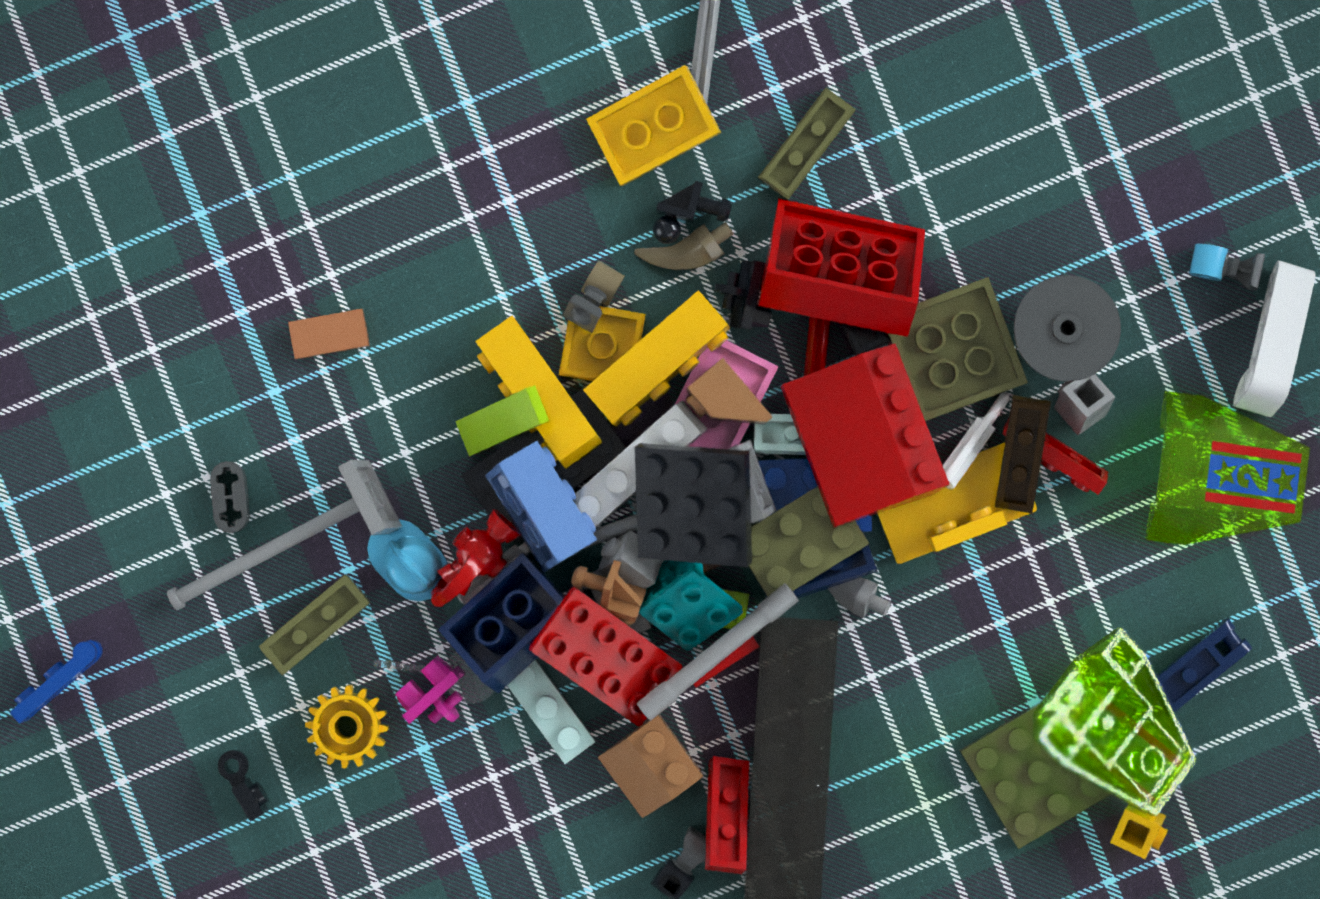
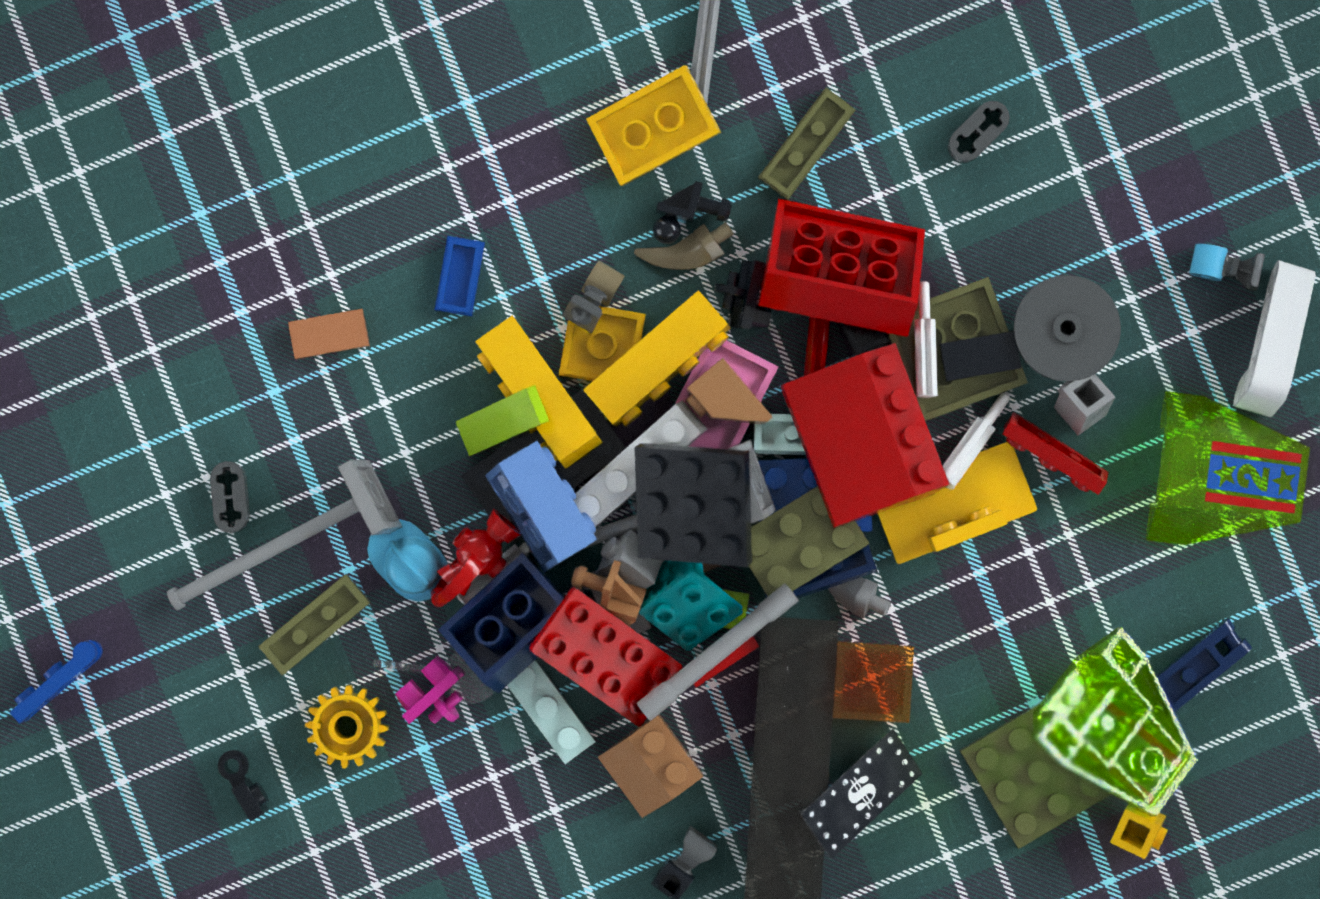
(459, 276): none -> blue tile
(727, 815): red plate -> none
(861, 793): none -> black sticker
(873, 681): none -> clear orange brick
(925, 347): none -> white axle
(980, 356): none -> black tile
(984, 138): none -> dark grey beam
(1022, 454): dark brown tile -> none

